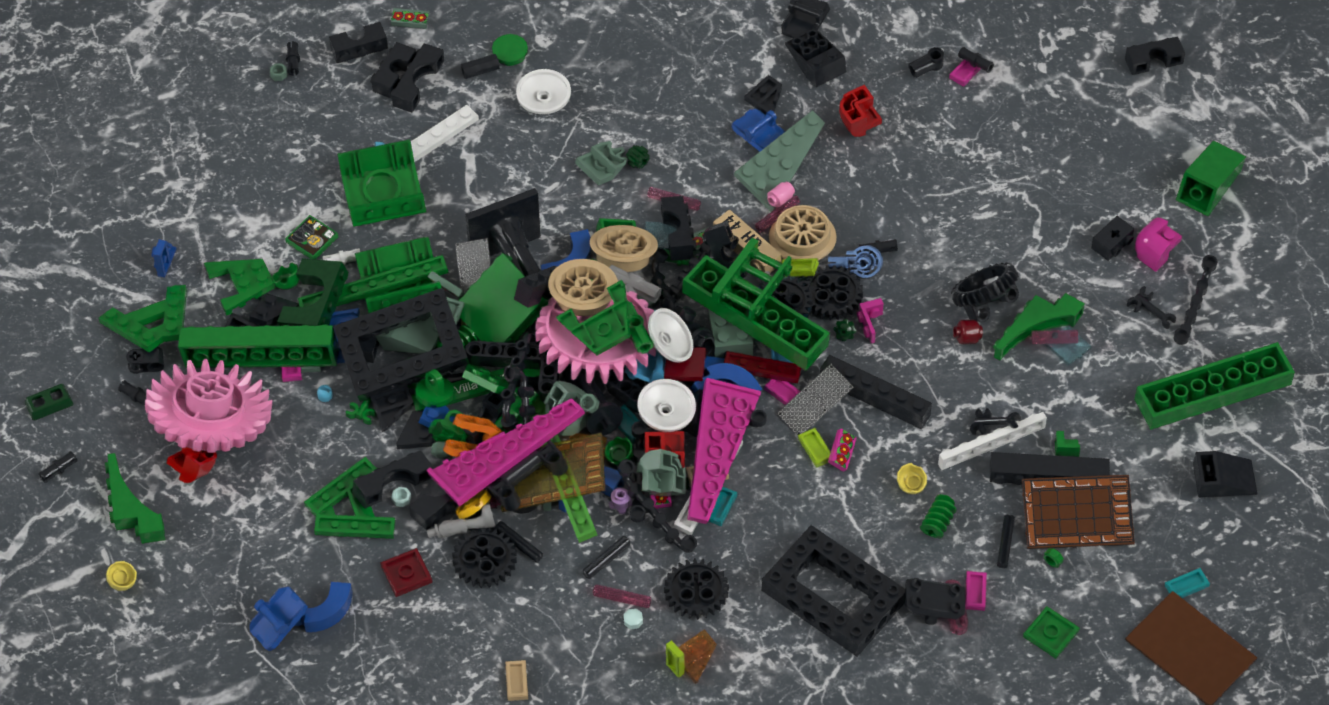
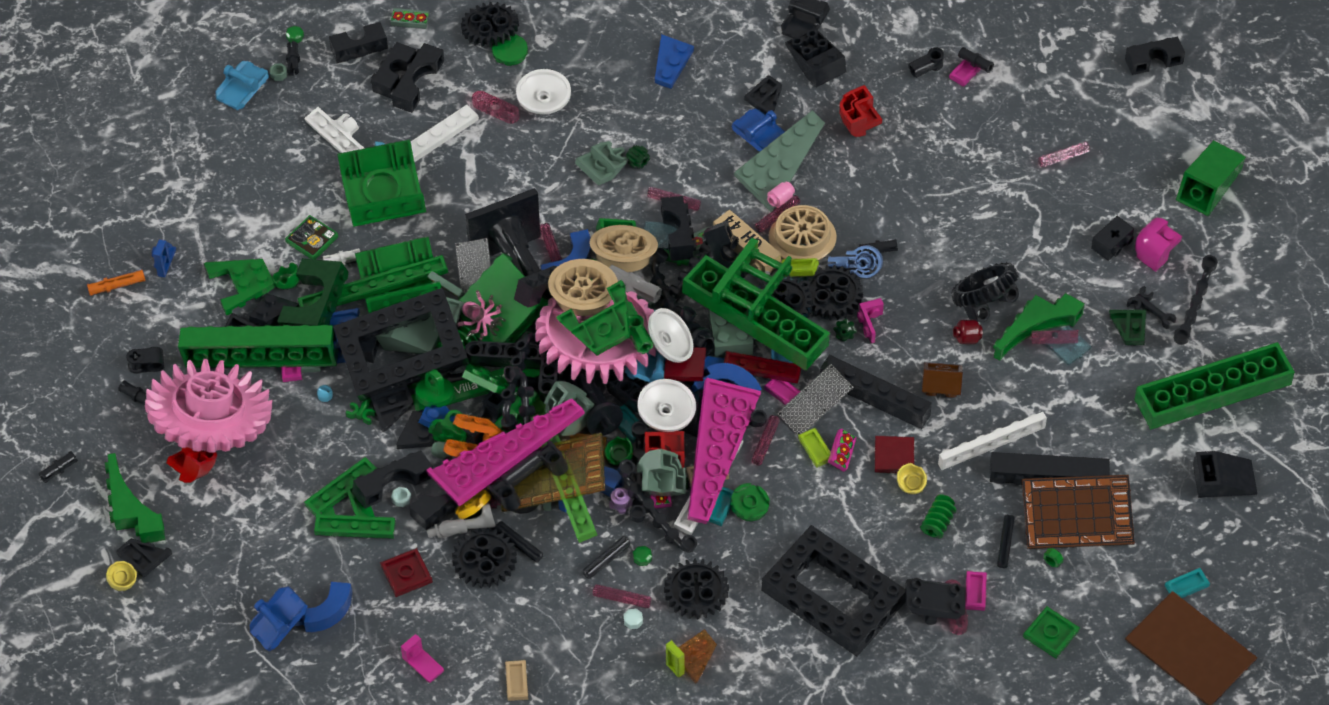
(50, 406): dark green piece -> none
(107, 285): none -> orange pin
(132, 324): green plate -> none
(143, 556): none -> black wing
(240, 84): none -> dark azure shield
(295, 34): none -> green tile
(337, 131): none -> white plate
(420, 660): none -> dark pink bracket
(479, 30): none -> black gear
(480, 66): black axle -> none
(480, 315): none -> animal
(500, 113): none -> clear pink beam
(550, 242): none -> clear pink axle
(589, 403): sand green tile -> none
(642, 555): none -> green tile
(671, 60): none -> blue wing
(749, 502): none -> green tile
(765, 440): none -> clear pink axle
(893, 453): none -> dark red tile
(942, 379): none -> reddish brown slope
(986, 419): black bar -> none
(1064, 154): none -> clear pink axle
(1066, 447): green panel -> none
(1130, 325): none -> dark green wing

